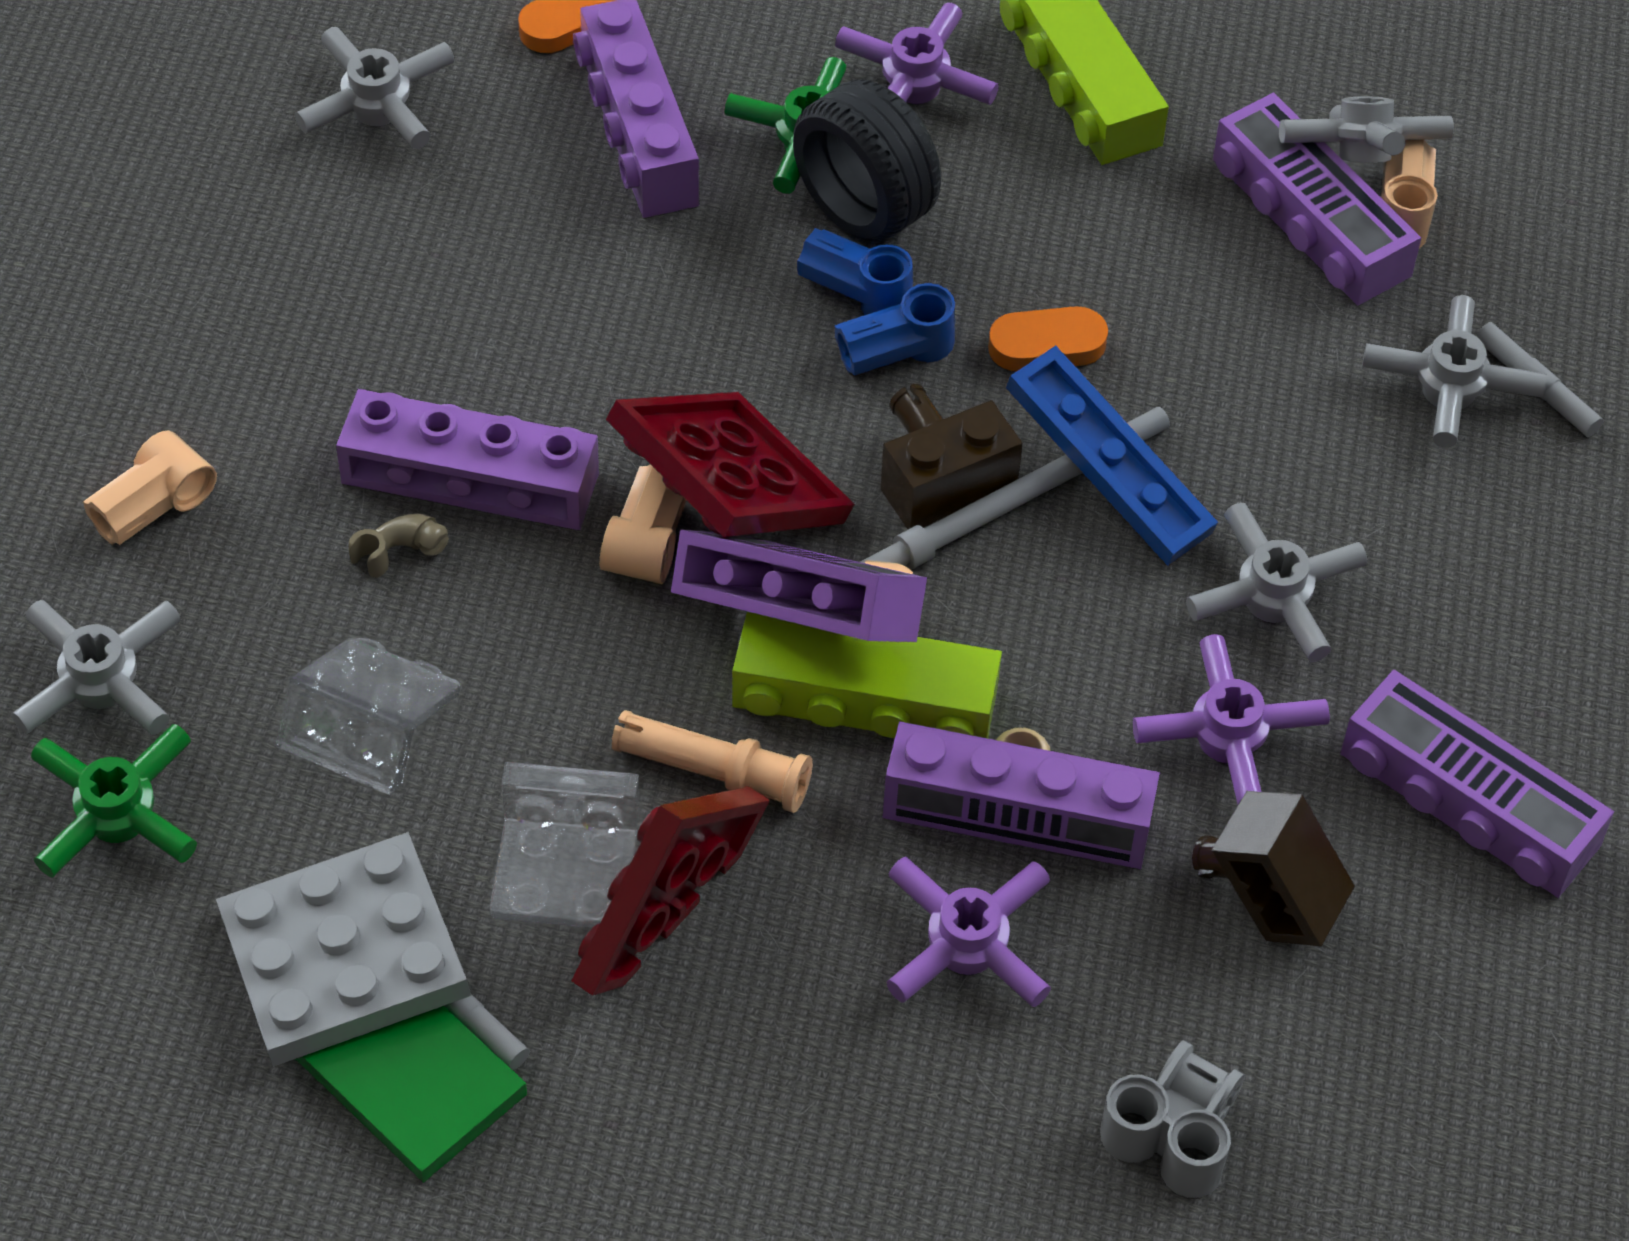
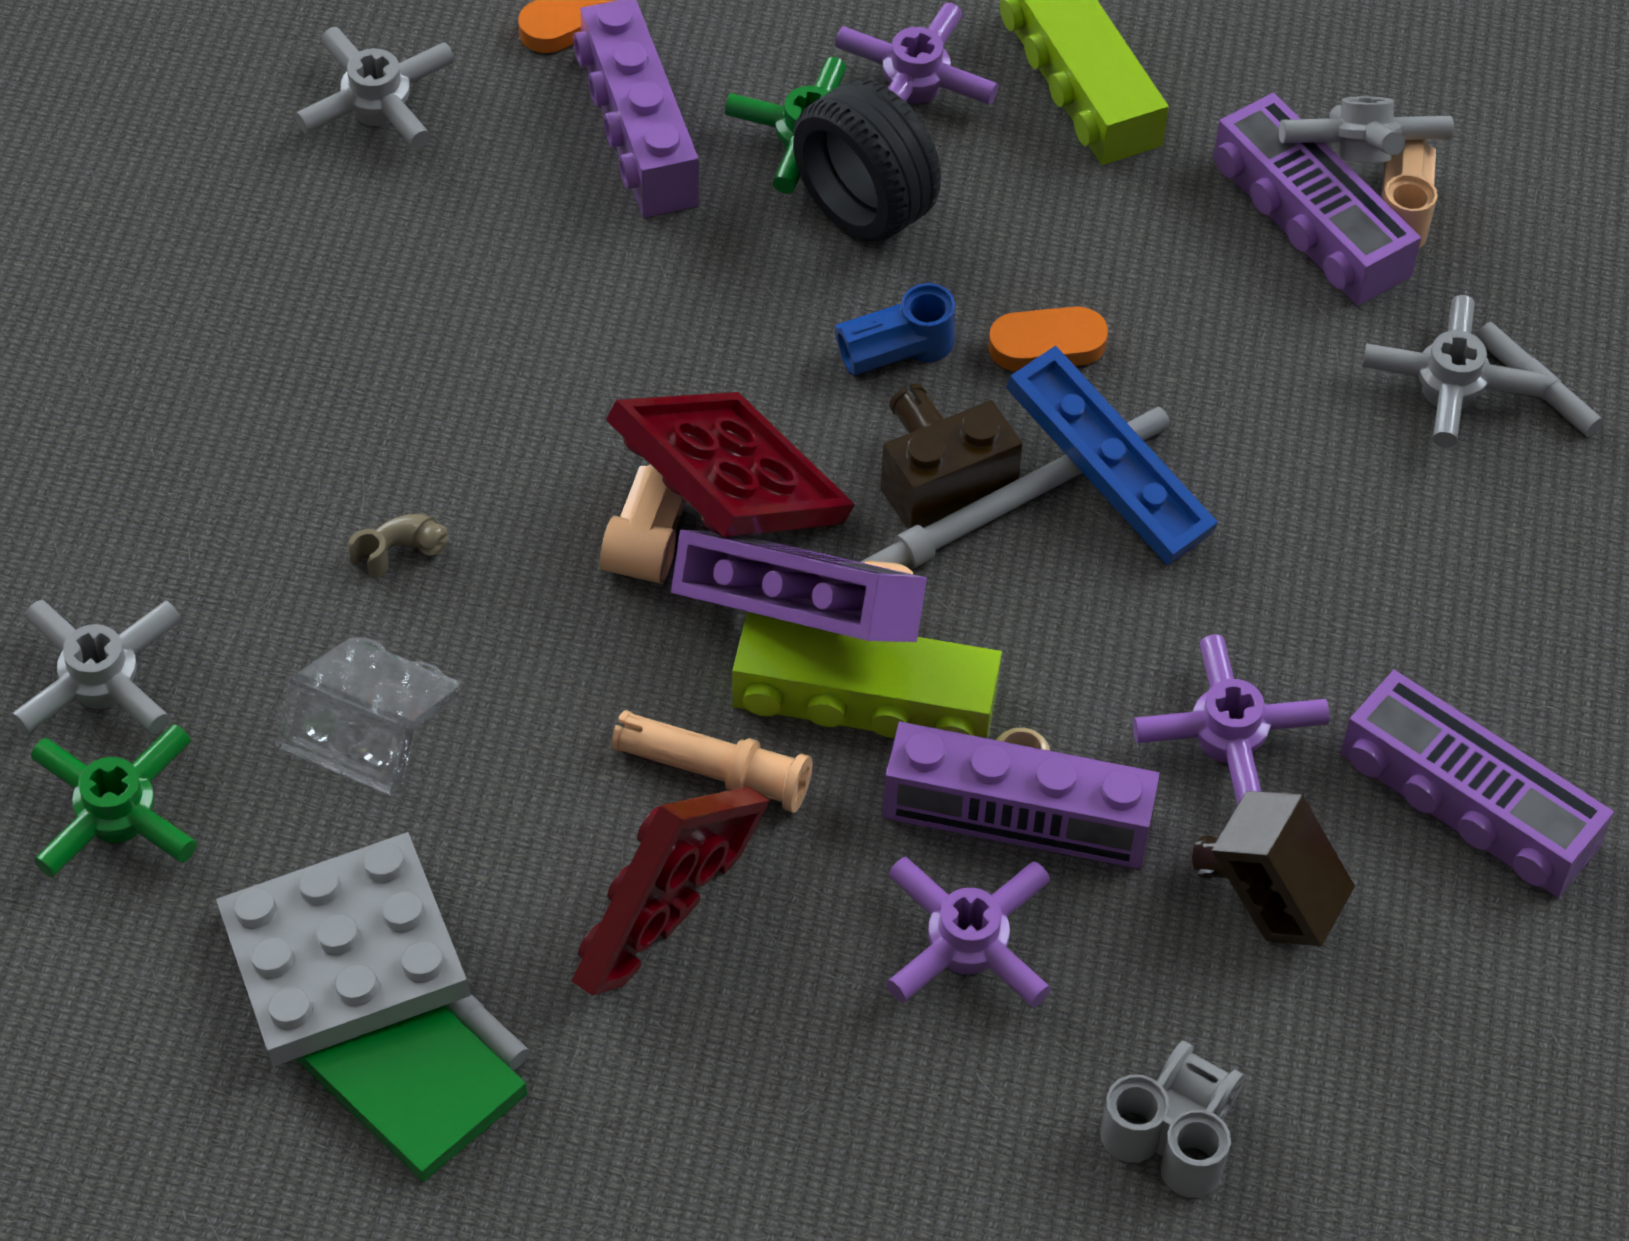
(163, 477): light nougat piece -> none
(468, 459): medium lavender brick -> none
(563, 842): clear bracket -> none
(871, 276): blue piece -> none
(1277, 581): light grey bar -> none

